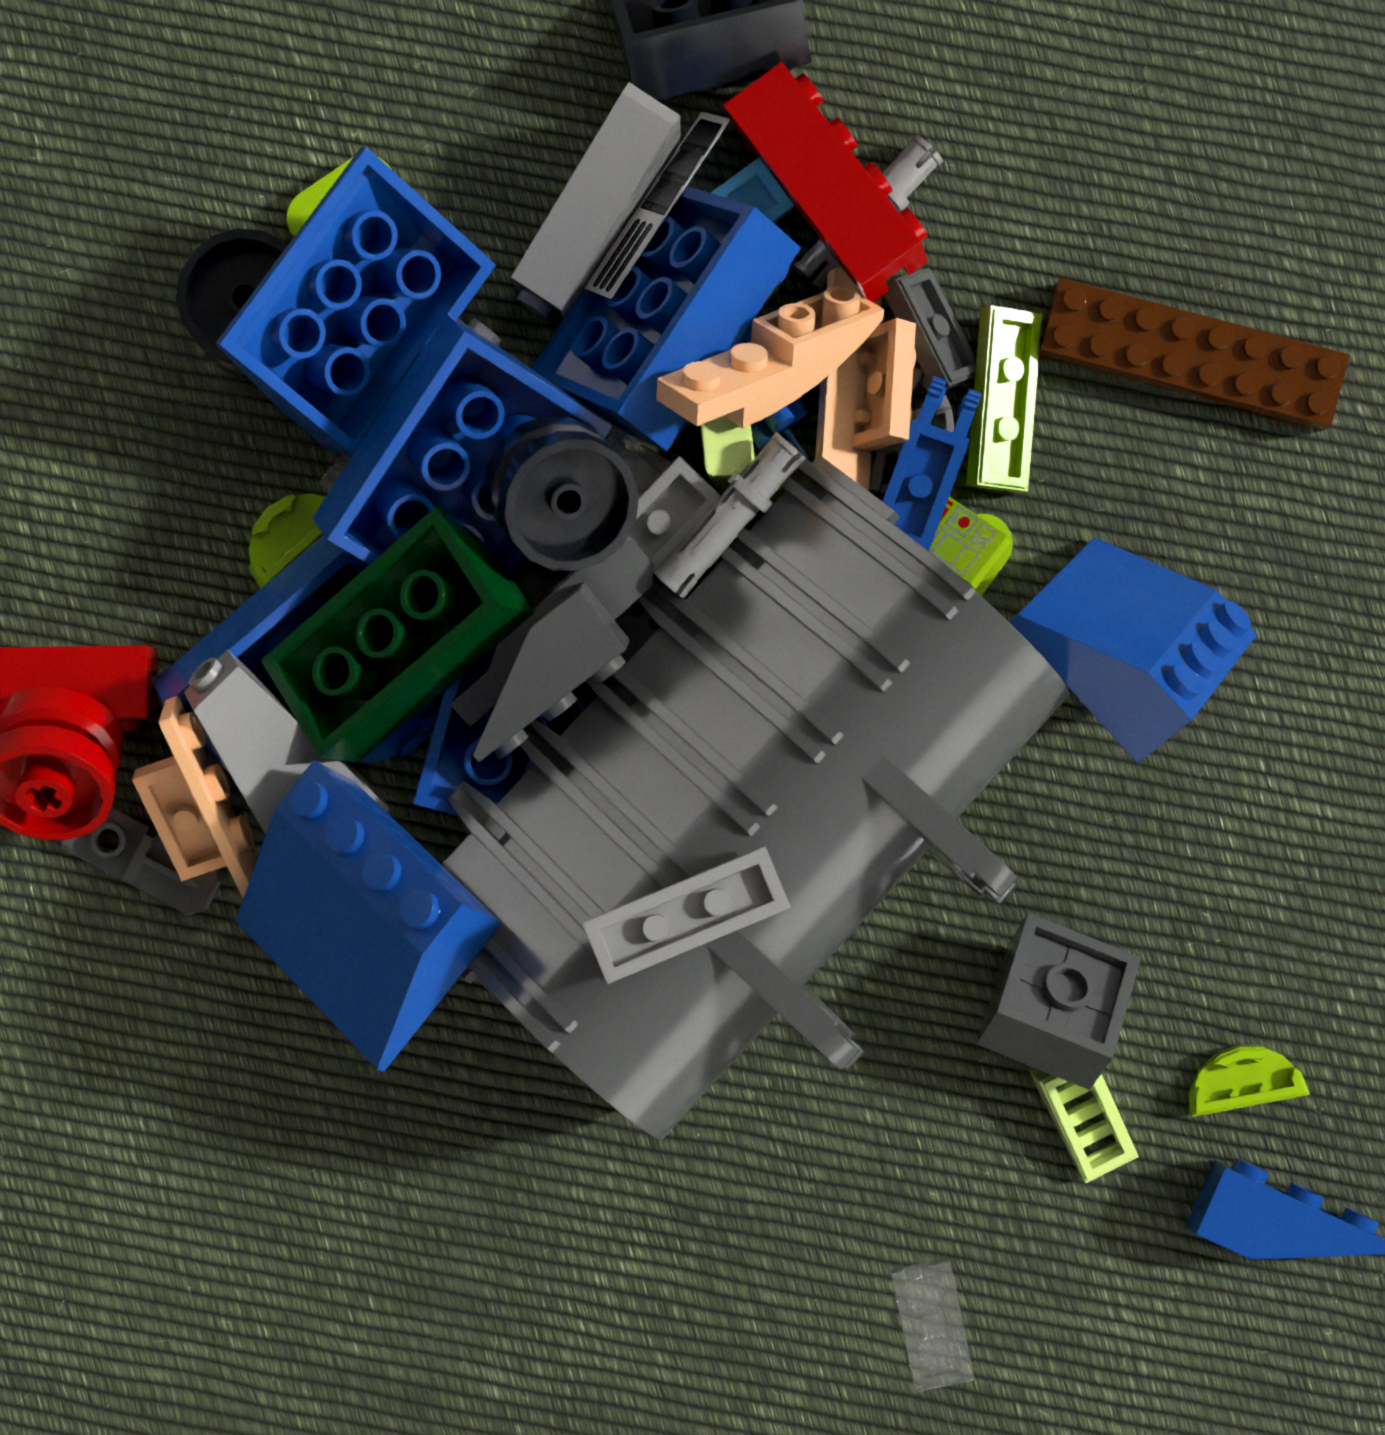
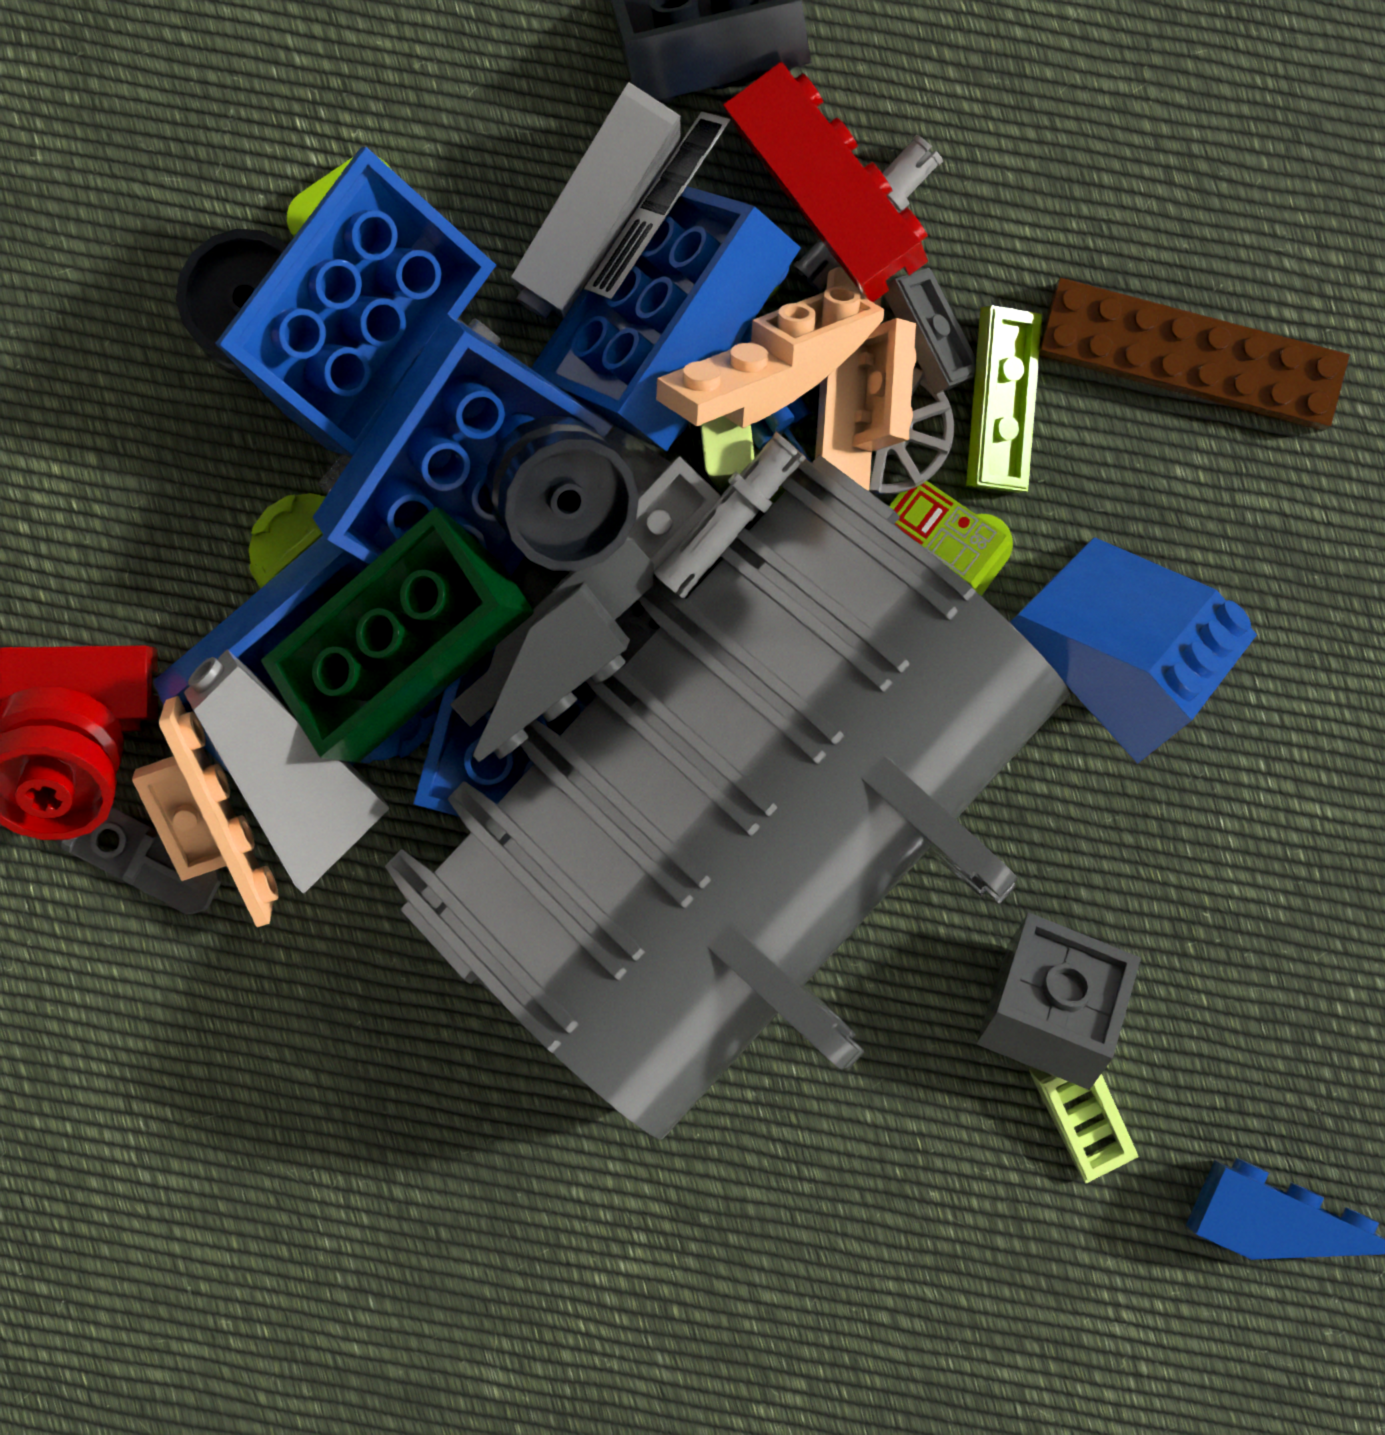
(359, 913): blue slope -> none
(686, 914): light grey plate -> none
(757, 188): medium azure plate -> none
(929, 466): blue hinge -> none
(932, 1325): clear plate -> none
(1242, 1079): lime tile -> none

